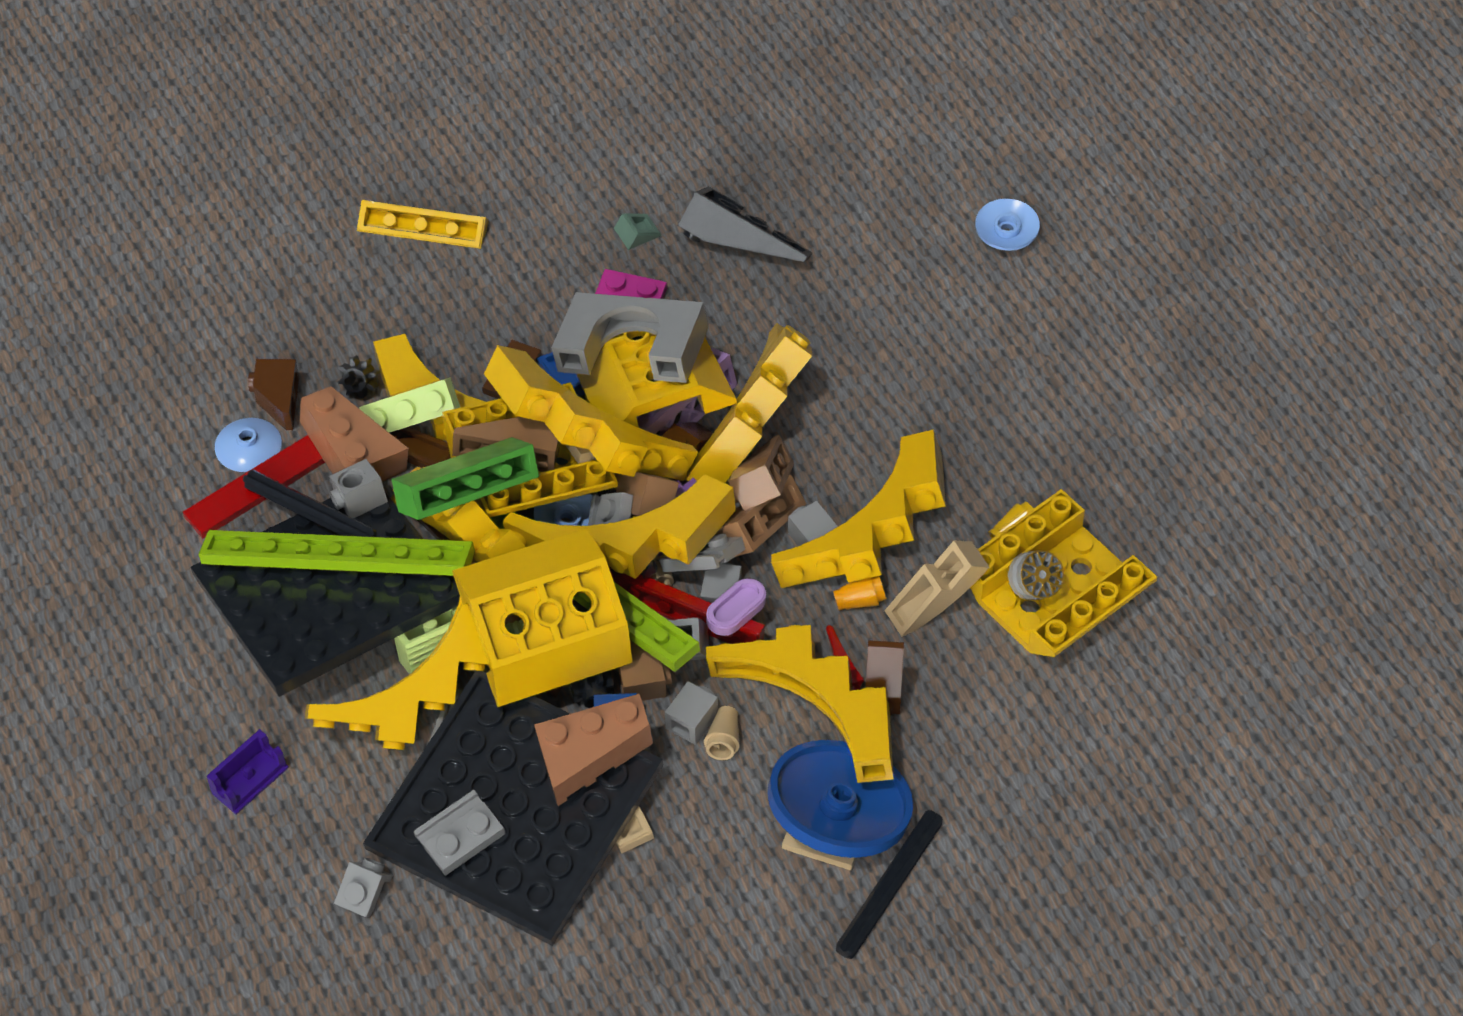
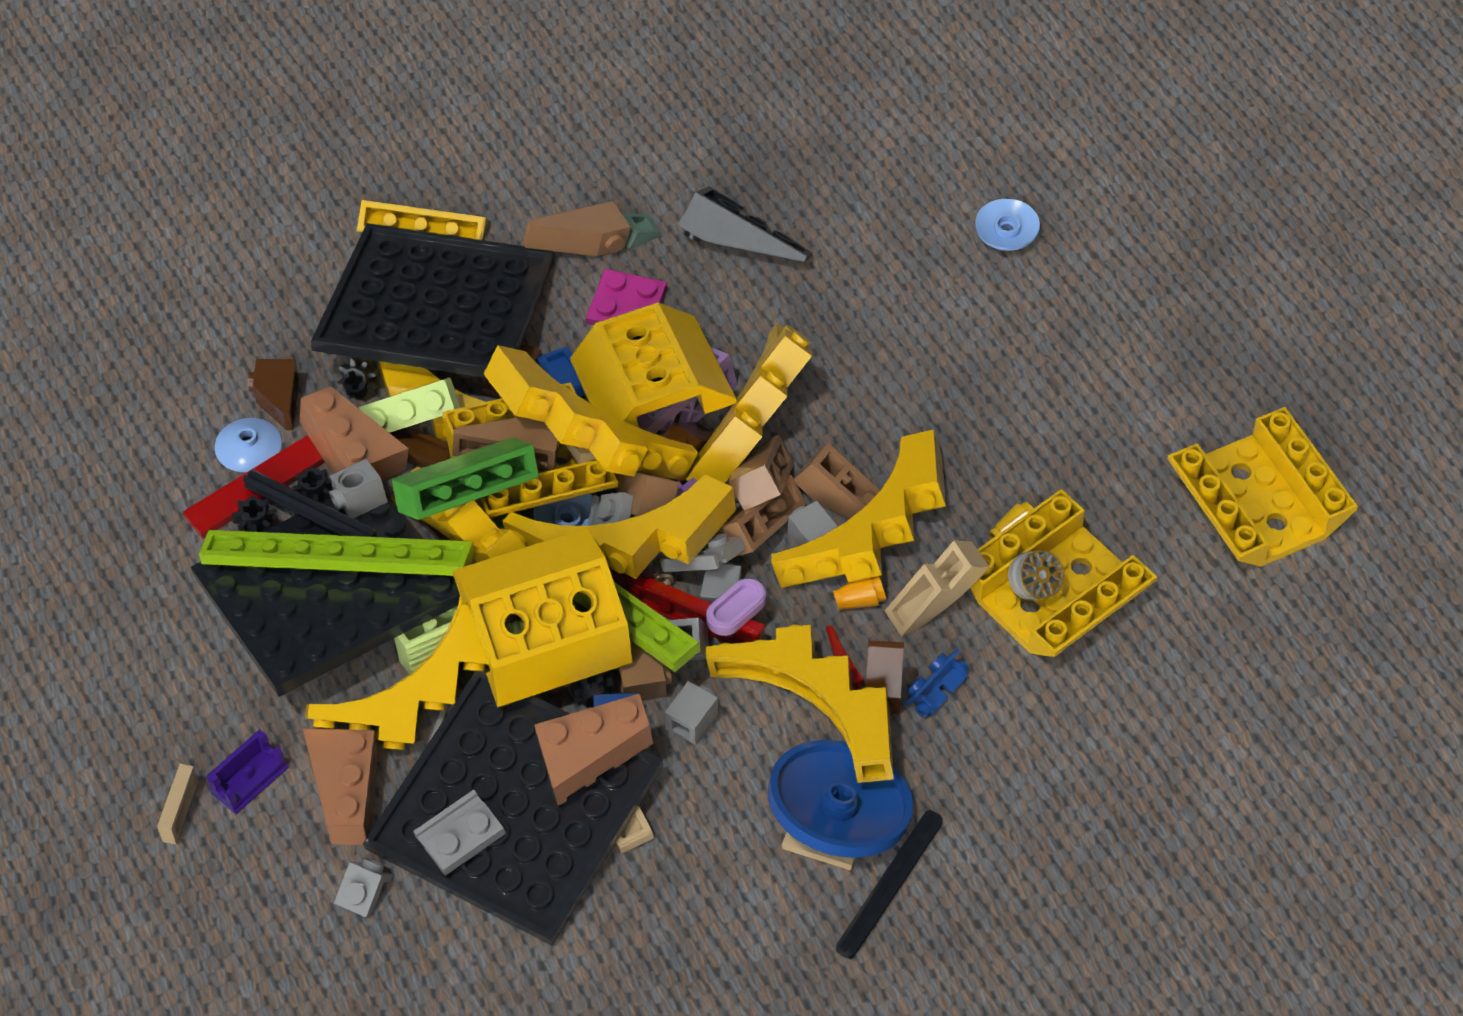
(177, 804): none -> tan tile
(253, 507): none -> black gear
(314, 484): none -> black gear
(345, 779): none -> nougat wedge
(432, 300): none -> black plate
(581, 231): none -> medium nougat slope
(599, 317): light grey arch -> none
(723, 734): tan cone -> none
(835, 483): none -> medium nougat slope
(945, 673): none -> blue hinge
(1284, 484): none -> yellow slope

